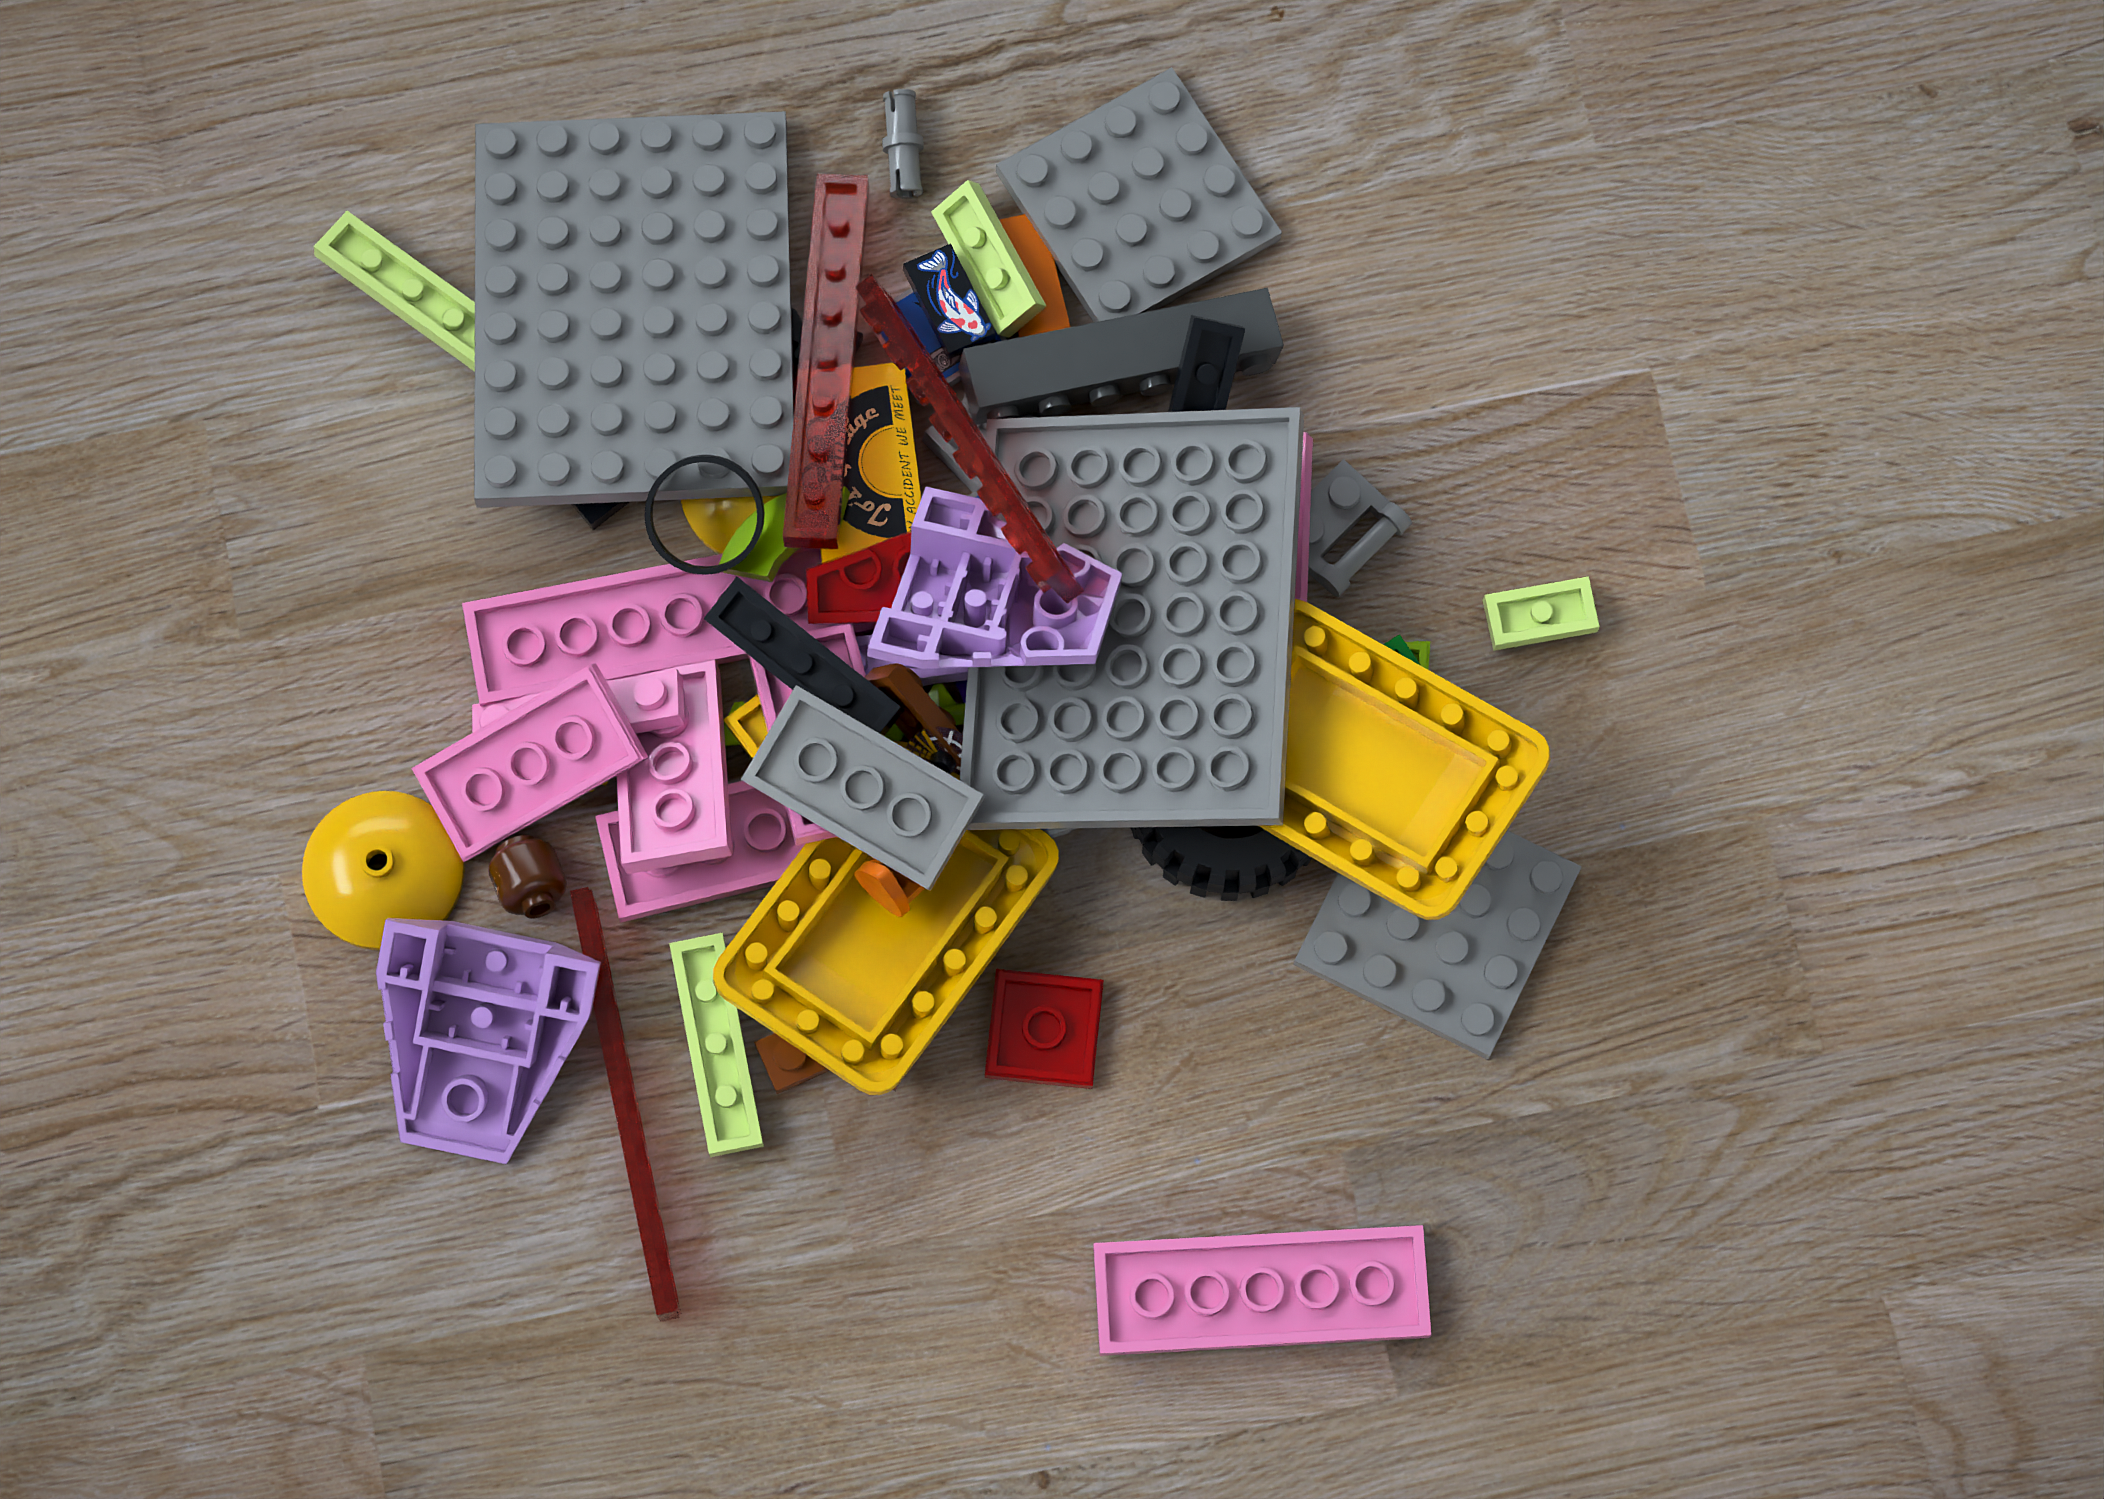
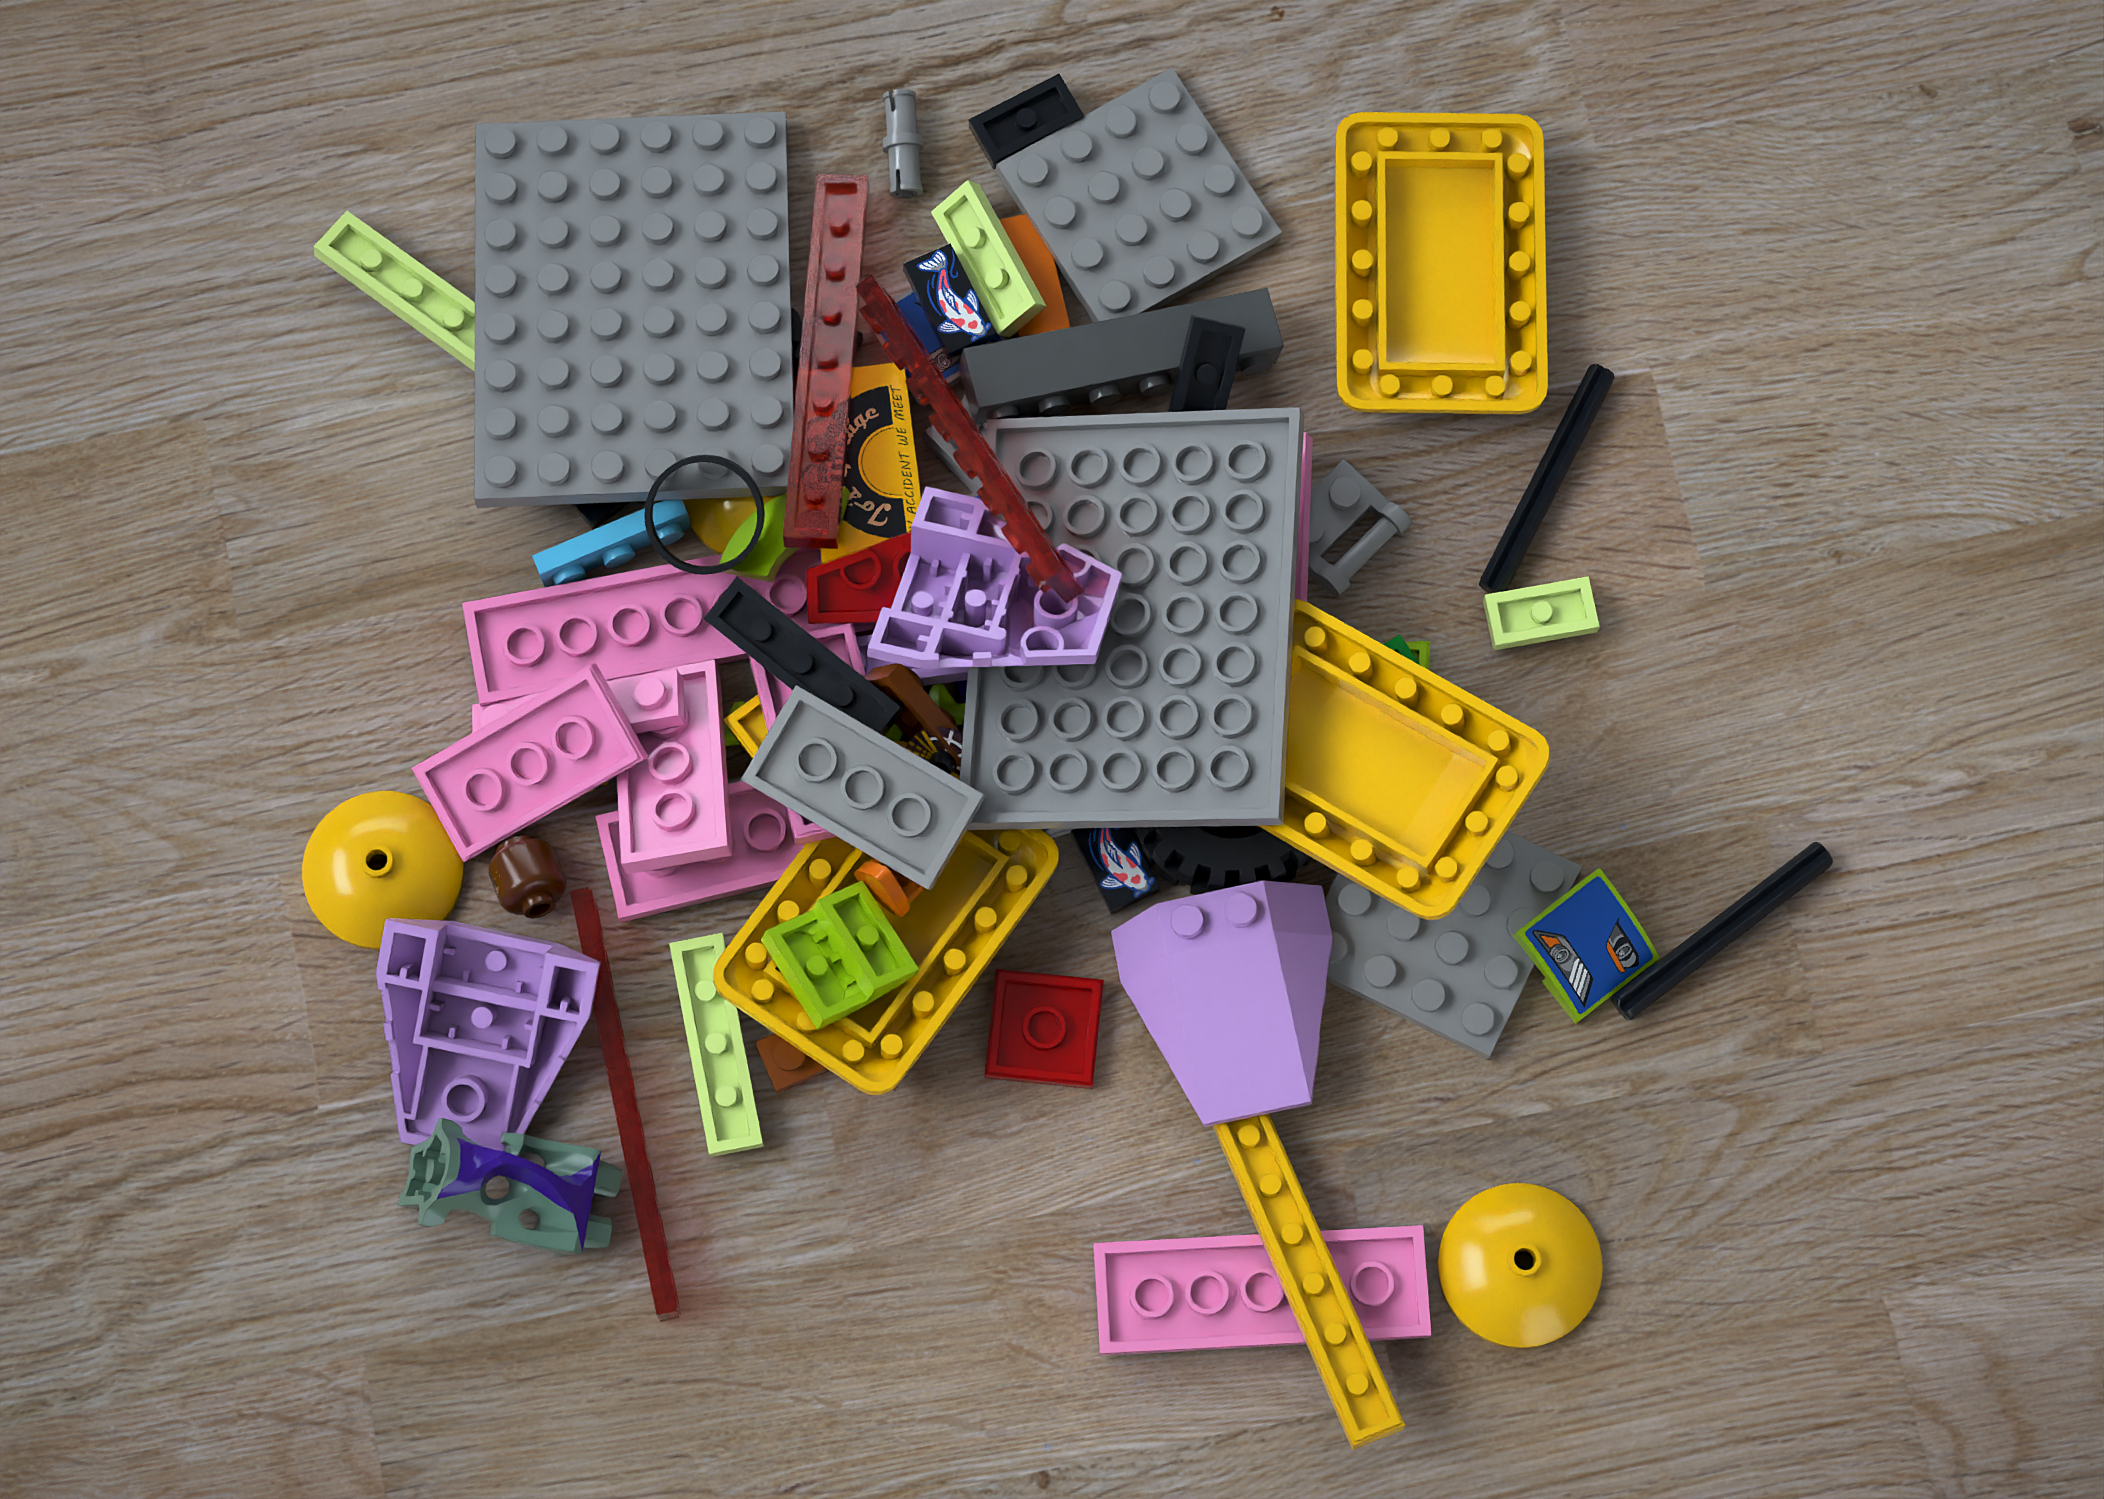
(453, 1174): none -> sand green hips
(610, 543): none -> medium azure plate
(840, 955): none -> lime slope
(1024, 119): none -> black plate
(1116, 865): none -> tile
(1233, 993): none -> lavender wedge
(1310, 1280): none -> yellow tile
(1440, 263): none -> yellow wedge
(1495, 1295): none -> yellow dish
(1547, 479): none -> black axle
(1587, 945): none -> slope
(1722, 930): none -> black axle

